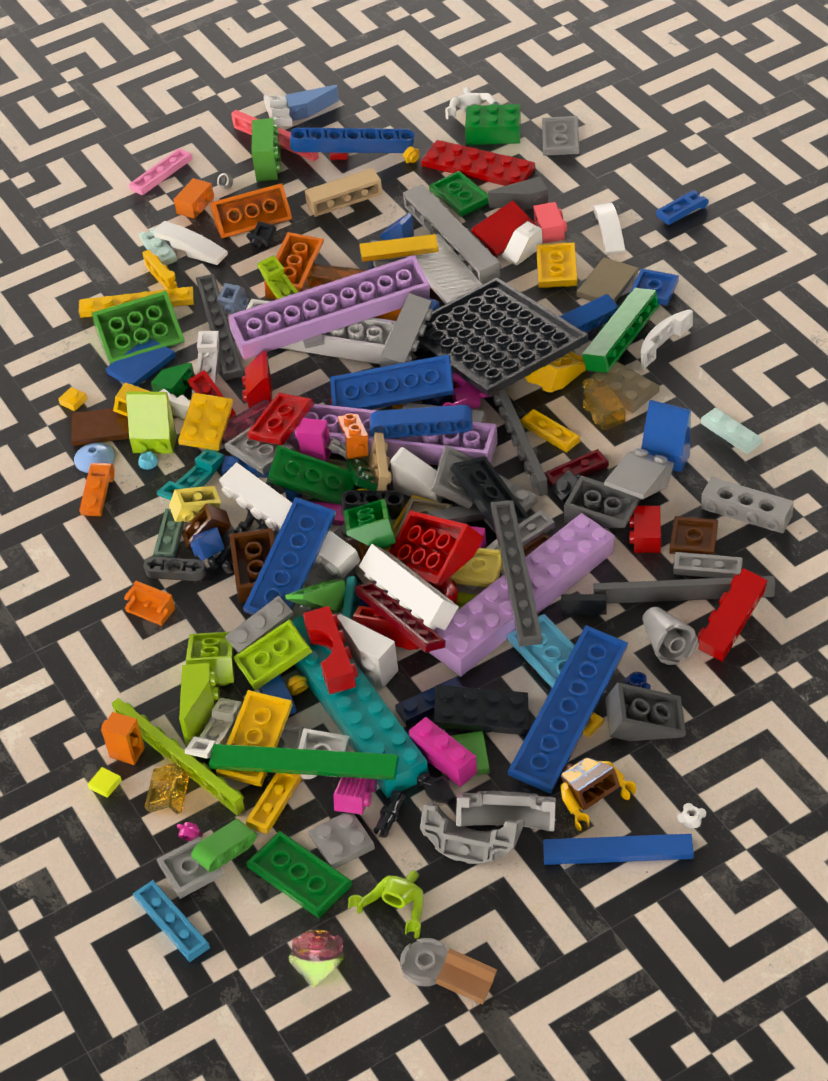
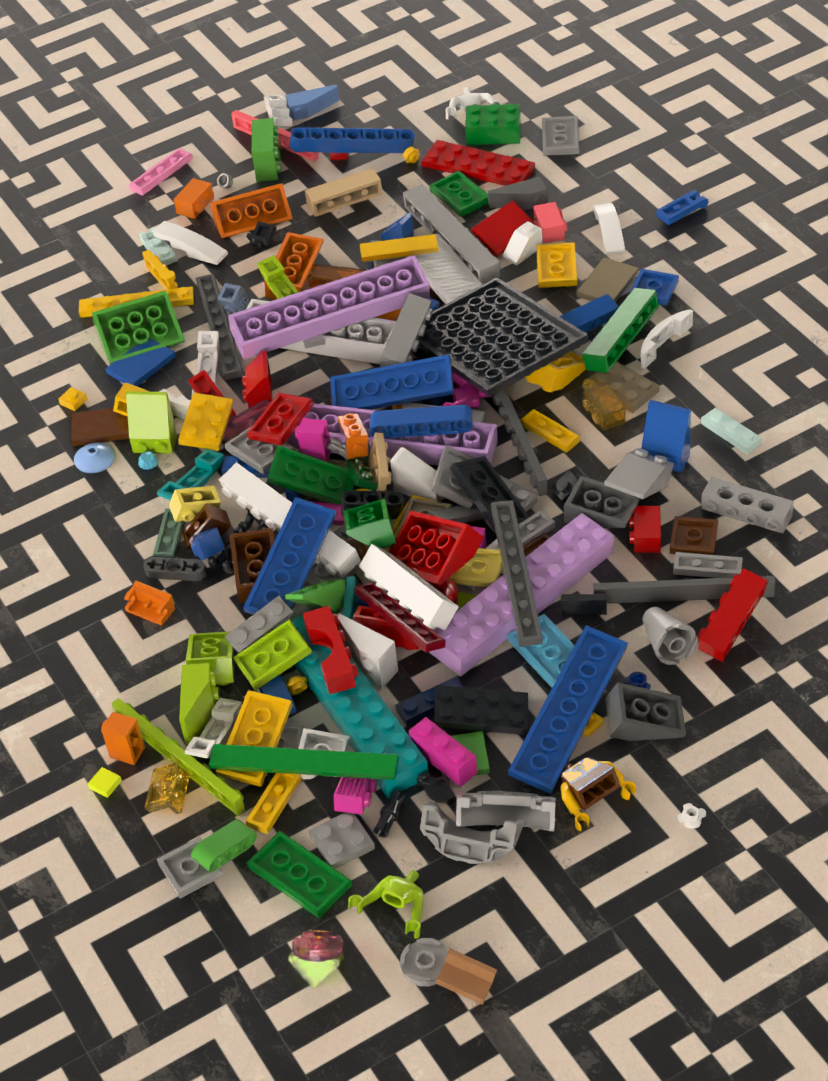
(96, 488): orange plate -> none
(171, 921): dark azure tile -> none
(174, 379): green slope -> none
(189, 831): dark pink plate -> none
(584, 465): dark red tile -> none
(618, 849): blue tile -> none

